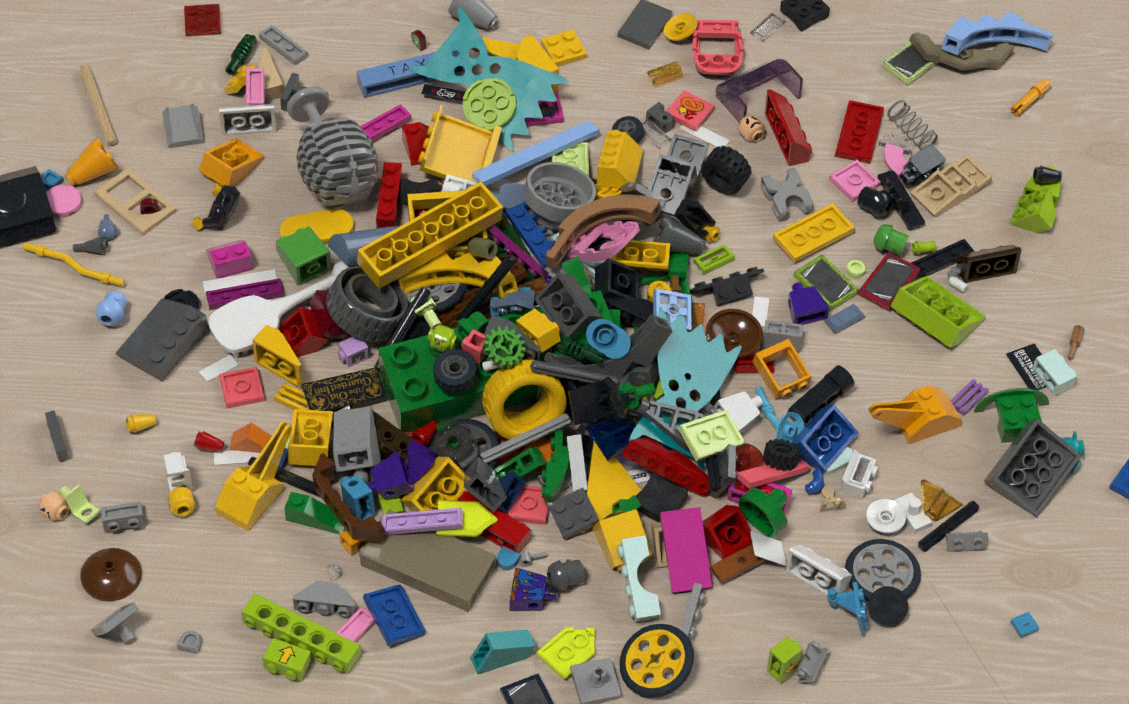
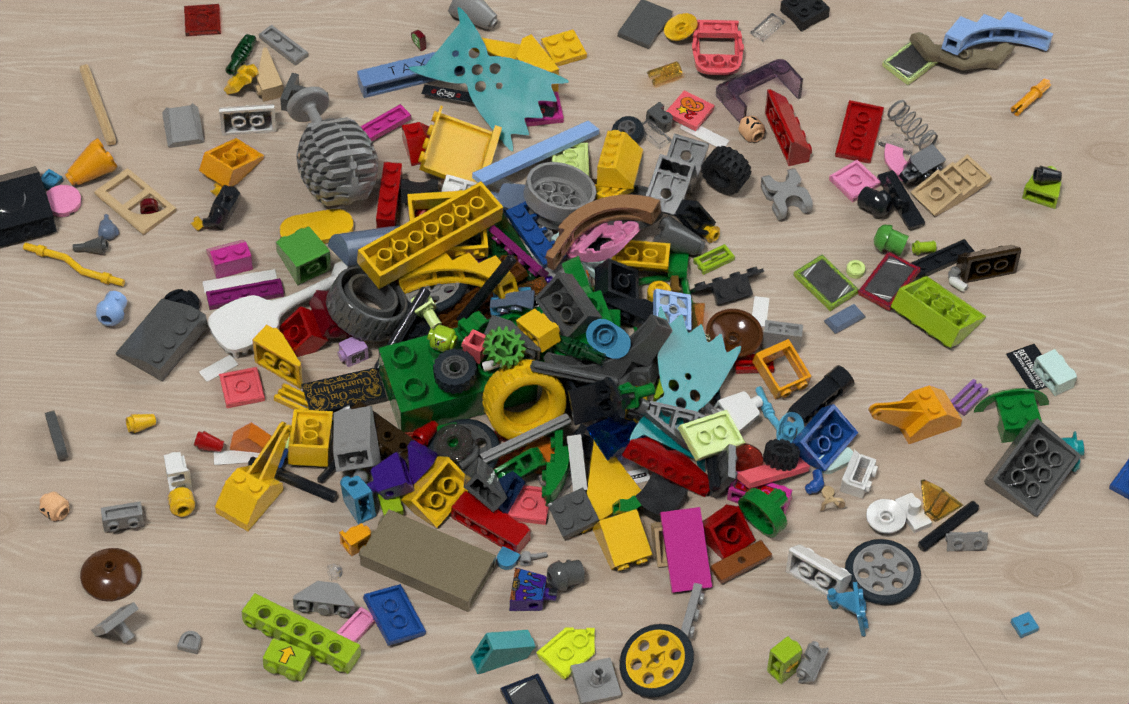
(78, 503): yellowish green bracket -> none
(254, 86): bright pink tile -> none
(311, 512): green slope -> none
(364, 530): reddish brown slope -> none
(422, 521): lavender tile -> none
(475, 518): neon yellow tile -> none
(482, 248): olive cylinder -> none
(489, 103): lime tile -> none
(636, 189): dark grey slope -> none
(643, 603): light aqua arch -> none
(768, 548): white sticker -> none
(806, 305): dark purple torso -> none
(813, 233): yellow plate -> none
(888, 606): black tile -> none
(1034, 211): lime slope -> none
(1075, 340): medium nougat axle -> none

